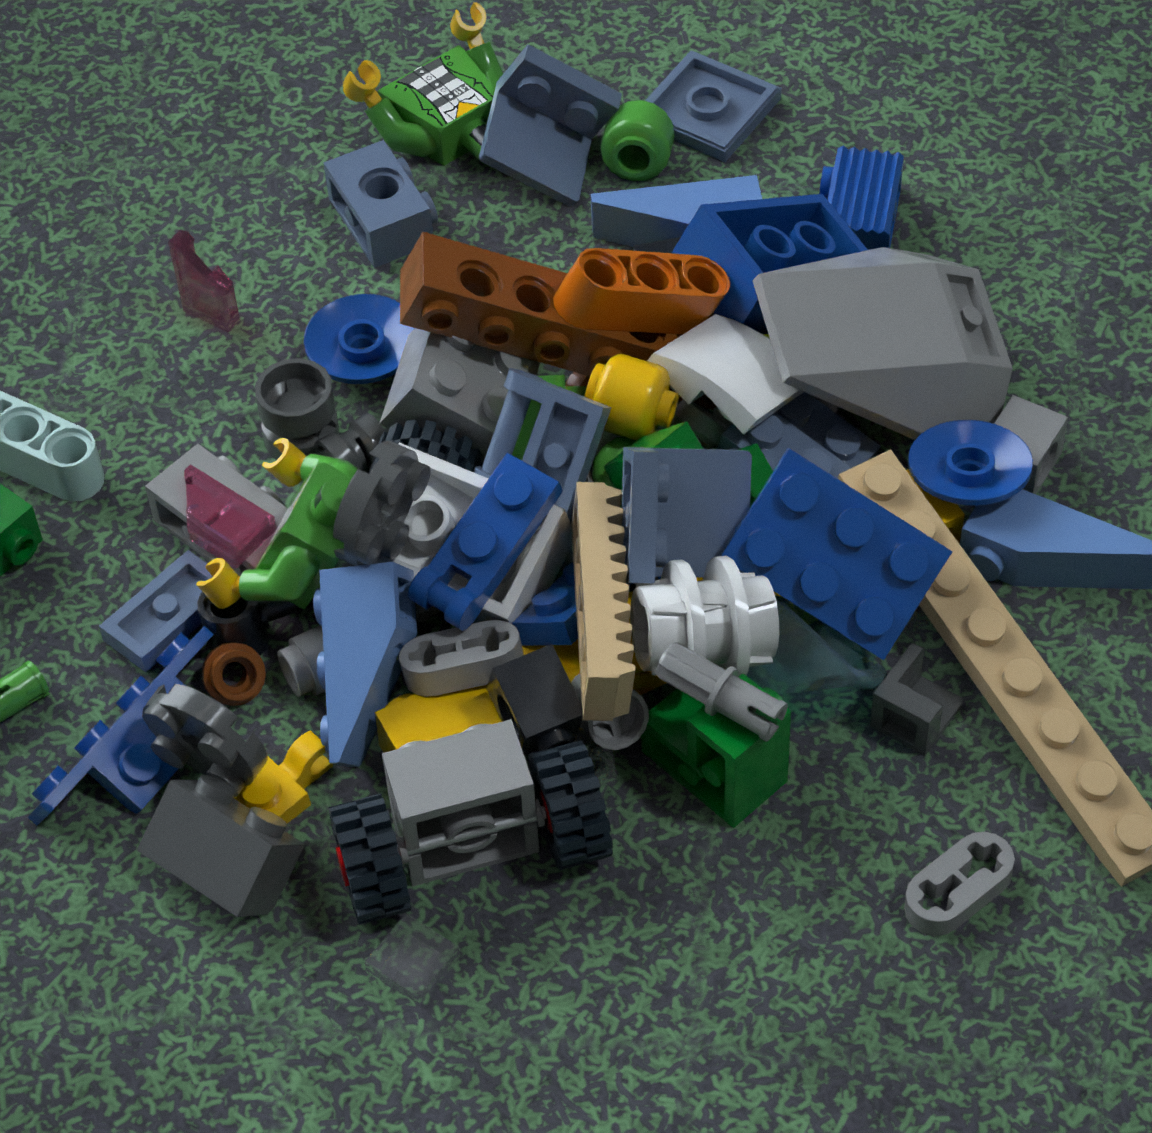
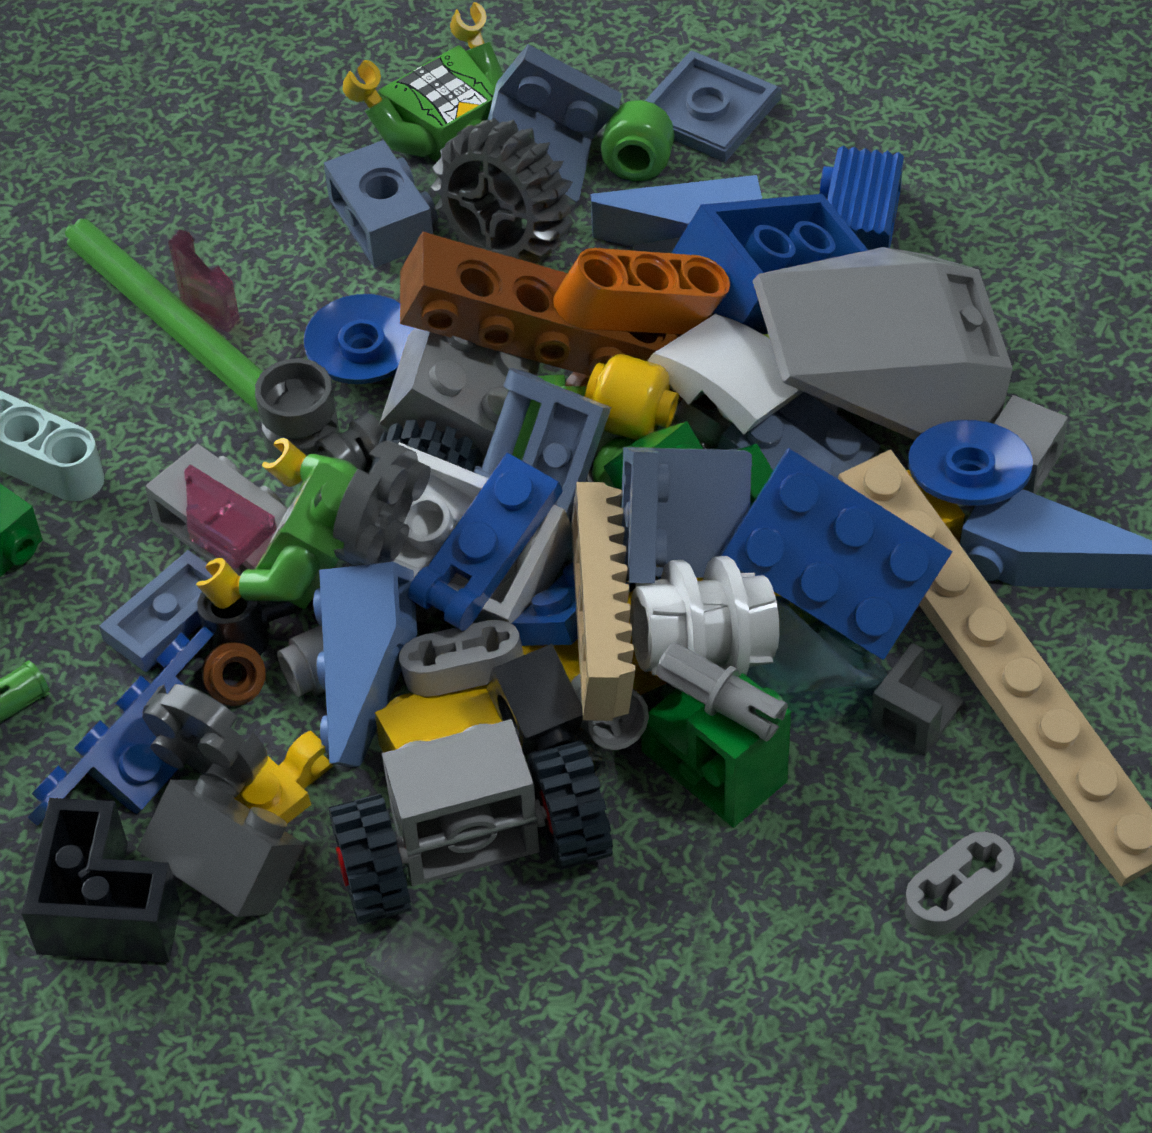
(89, 897): none -> black brick
(165, 309): none -> bright green axle
(515, 185): none -> dark grey gear

